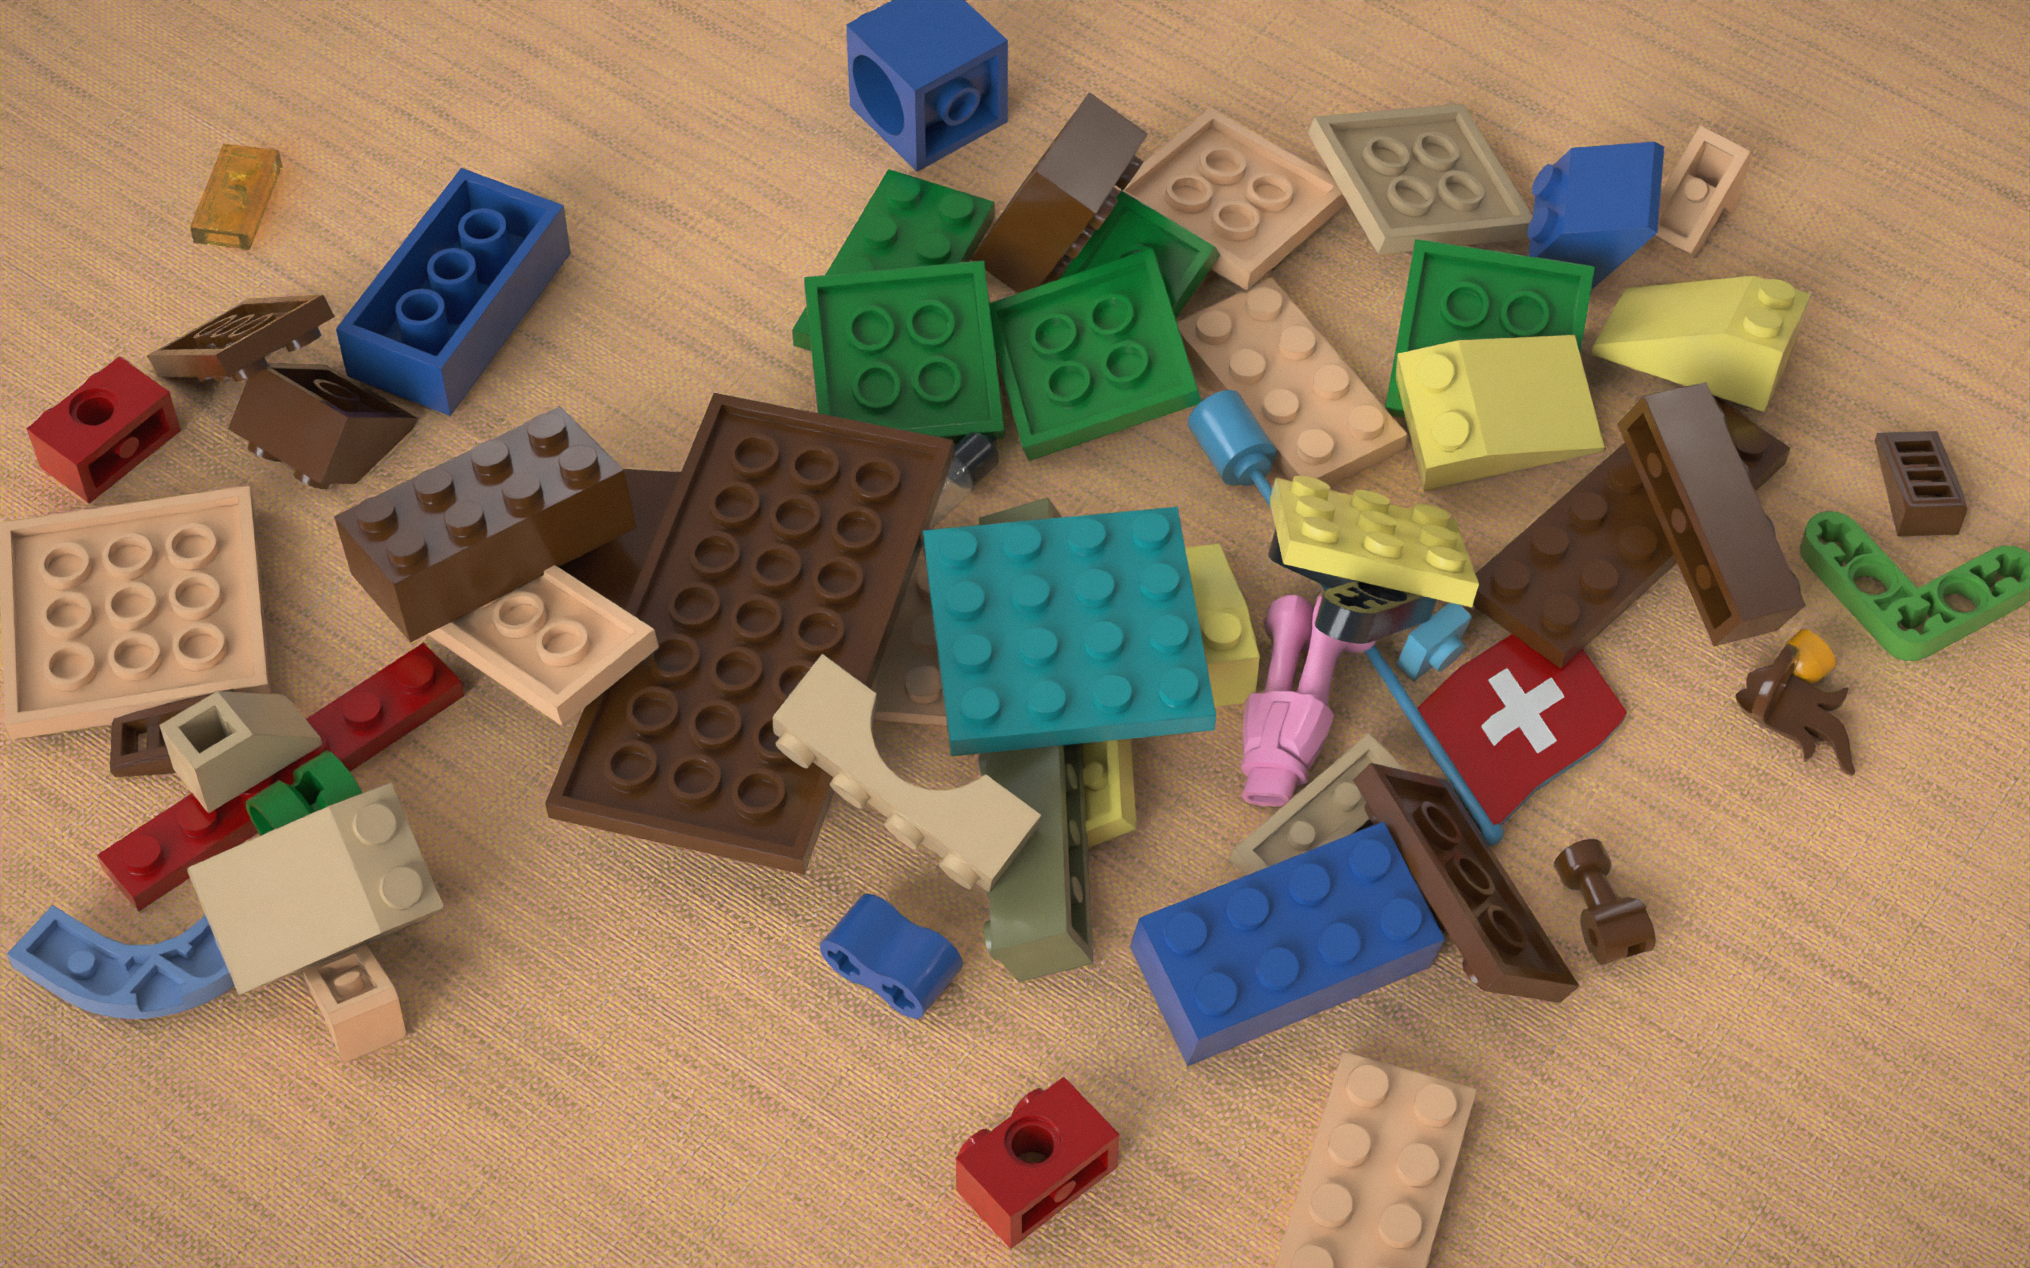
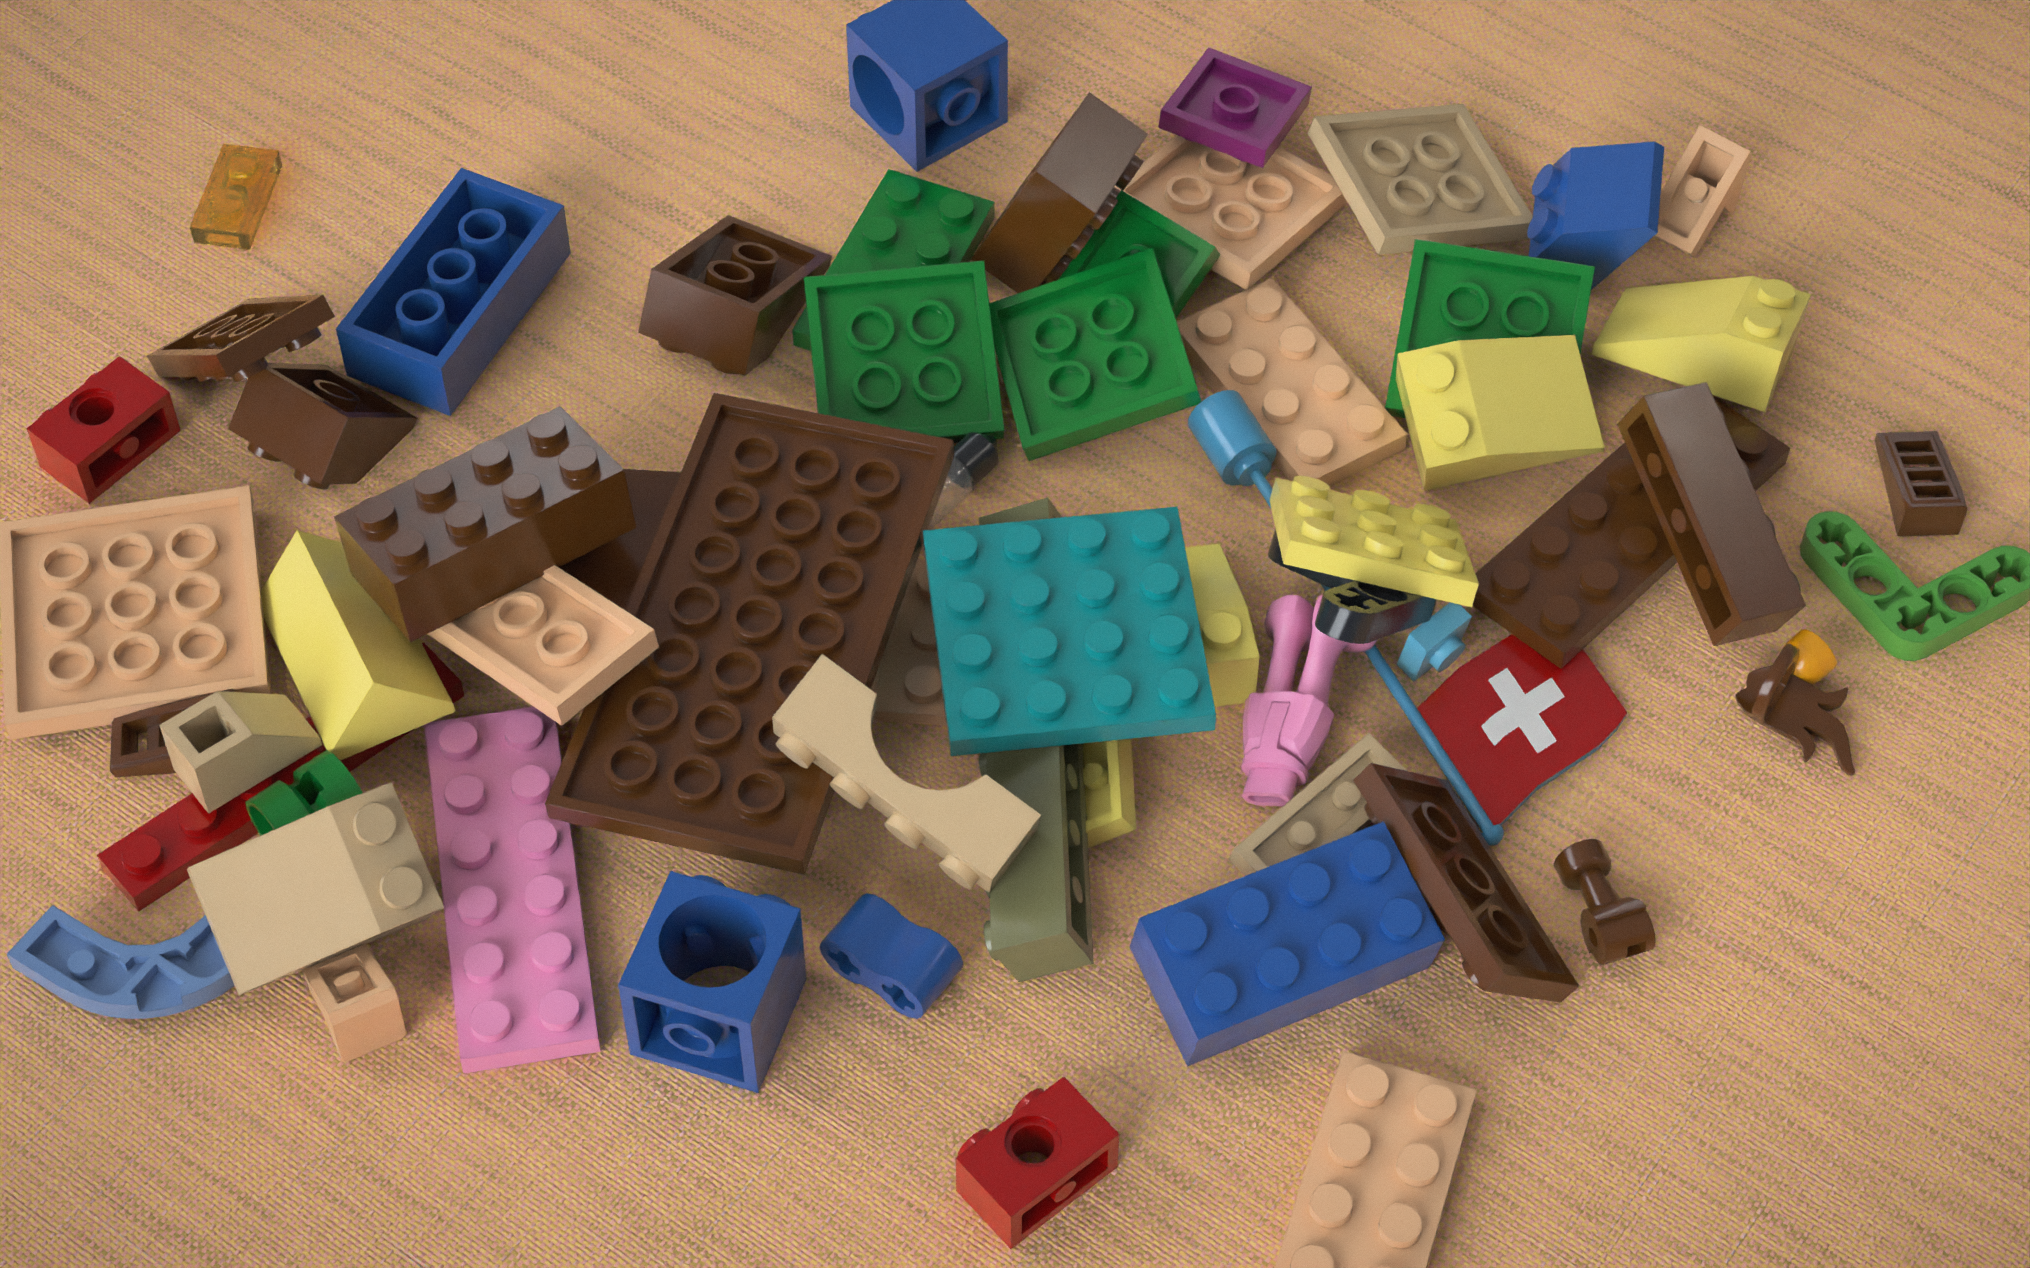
(345, 652): none -> light yellow slope
(509, 892): none -> bright pink plate
(725, 1029): none -> blue brick
(729, 294): none -> reddish brown slope
(1235, 107): none -> magenta plate

